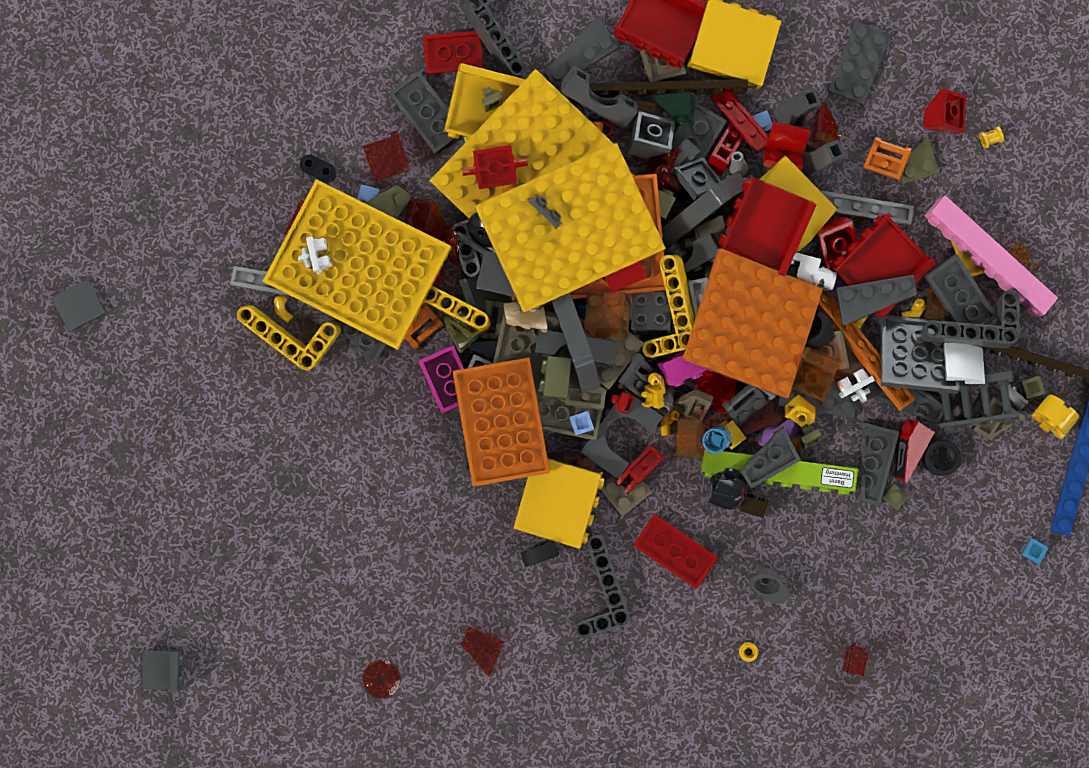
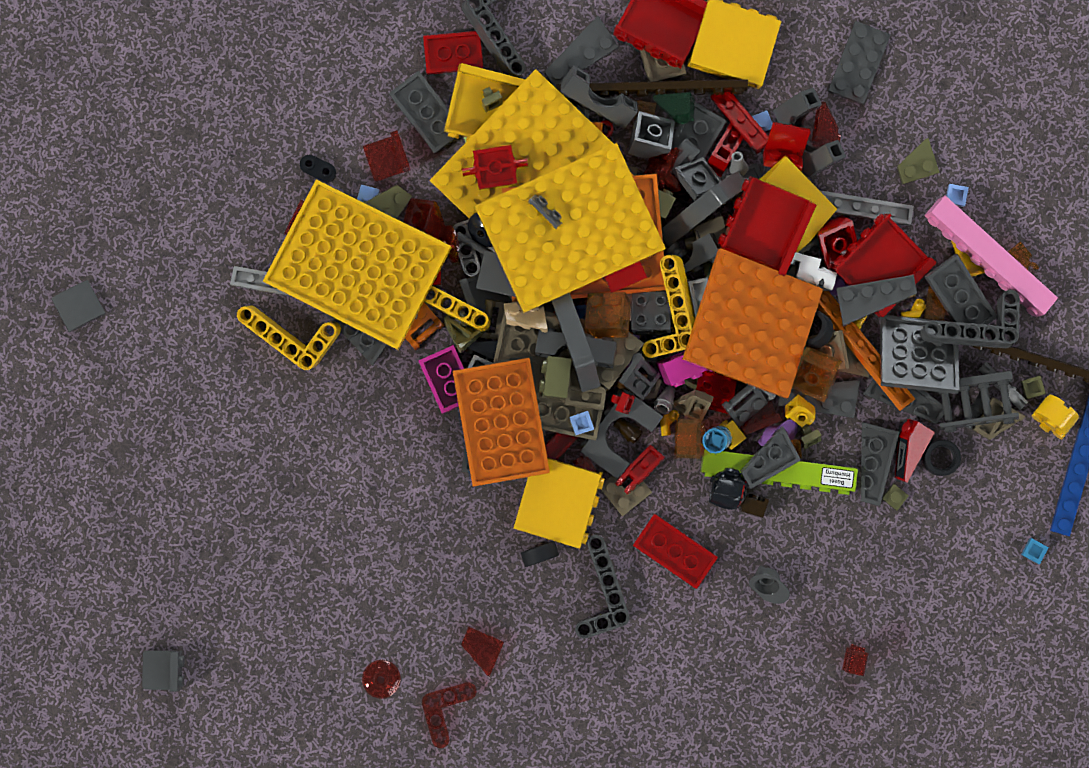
(279, 308): yellow arm -> none
(318, 263): white hips -> none
(437, 709): none -> clear red beam
(558, 445): none -> red tile
(628, 430): none -> dark brown cone
(653, 396): yellow tile -> none
(657, 380): yellow arm -> none
(753, 647): yellow plate -> none
(846, 387): white hips -> none
(886, 164): orange plate -> none
(946, 112): red slope -> none
(957, 194): none -> light blue plate
(964, 363): white slope -> none
(991, 137): yellow bush -> none

